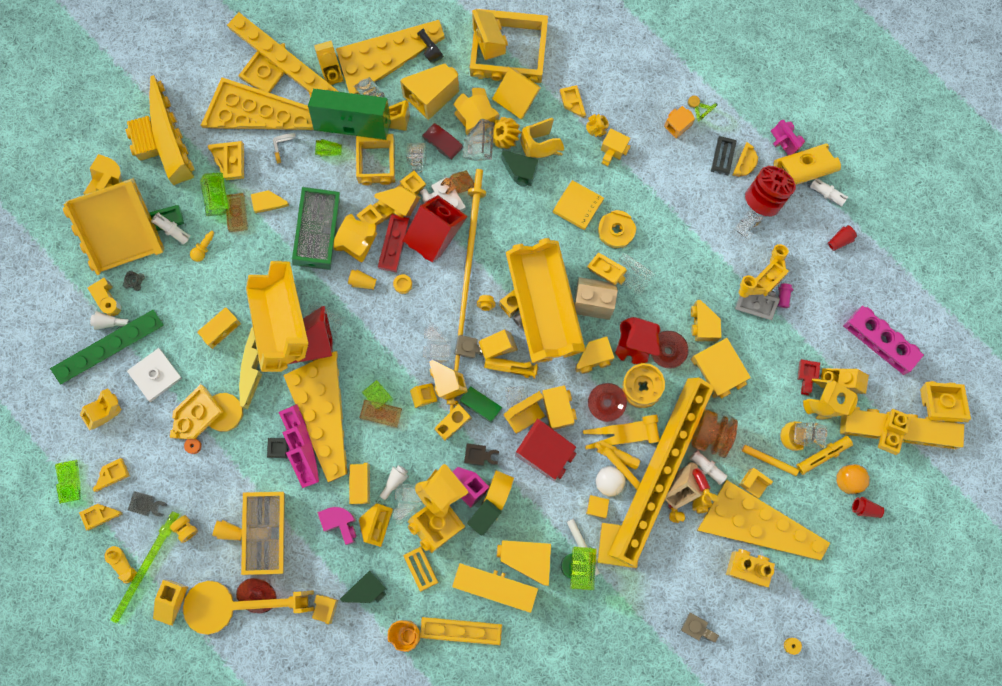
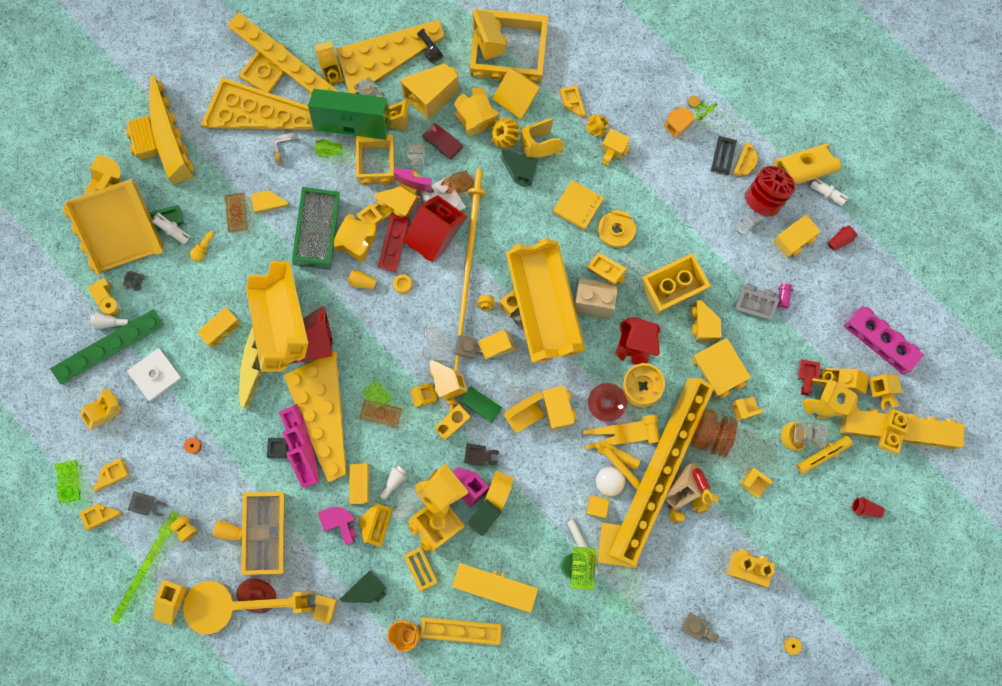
(119, 562): yellow piece -> none
(194, 414): yellow tile -> none
(214, 194): clear neon green brick -> none
(229, 159): yellow wing -> none
(231, 414): yellow tile -> none
(406, 177): none -> dark pink slope
(479, 142): clear slope -> none
(525, 369): yellow piece -> none
(527, 558): yellow slope -> none
(546, 450): red slope -> none
(597, 354): yellow slope -> none
(675, 283): none -> yellow slope
(678, 348): clear red dish -> none
(708, 467): white pin -> none
(746, 408): none -> yellow panel
(754, 522): yellow wing -> none
(769, 277): yellow plate -> none
(770, 460): yellow bar -> none
(786, 138): dark pink hips -> none
(796, 236): none -> yellow brick
(853, 479): light orange hair -> none
(886, 387): none -> yellow brick
(945, 401): yellow plate -> none

